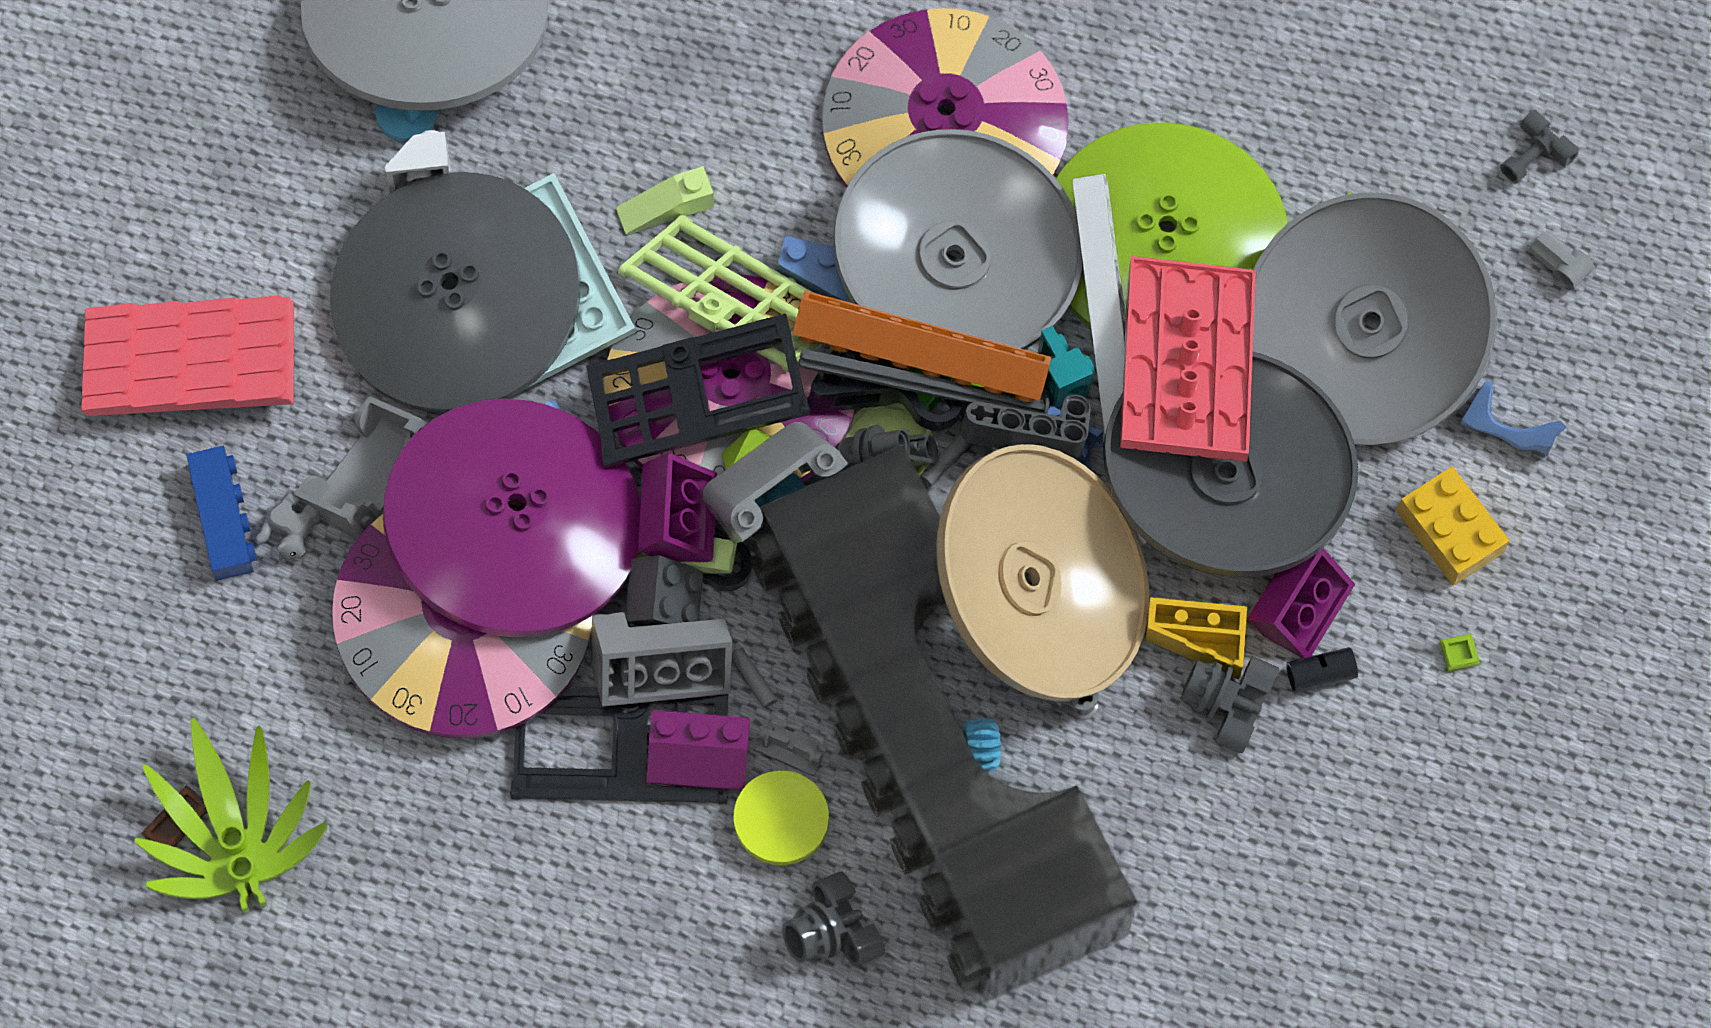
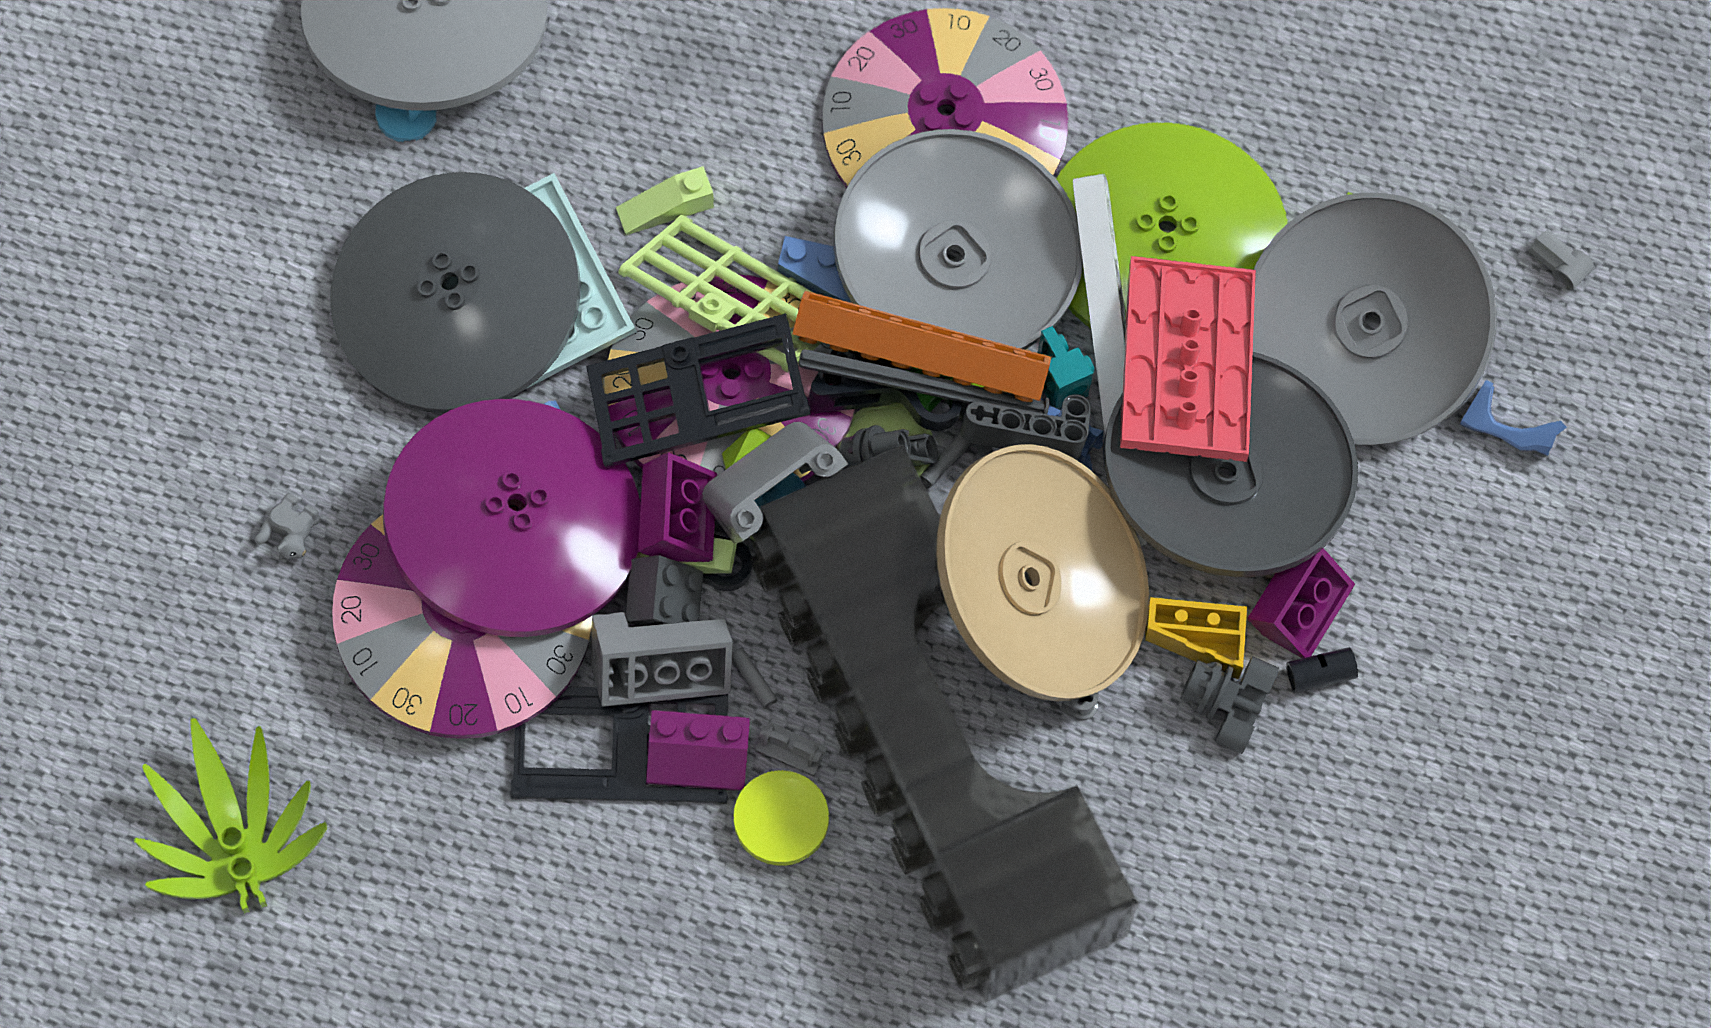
(164, 829): reddish brown tile -> none
(188, 355): coral piece -> none
(220, 513): blue brick -> none
(357, 486): light grey windscreen -> none
(418, 159): white slope -> none
(830, 925): dark grey beam -> none
(984, 742): medium azure gear -> none
(1452, 525): yellow brick -> none
(1459, 652): lime tile -> none
(1543, 143): dark grey bar -> none

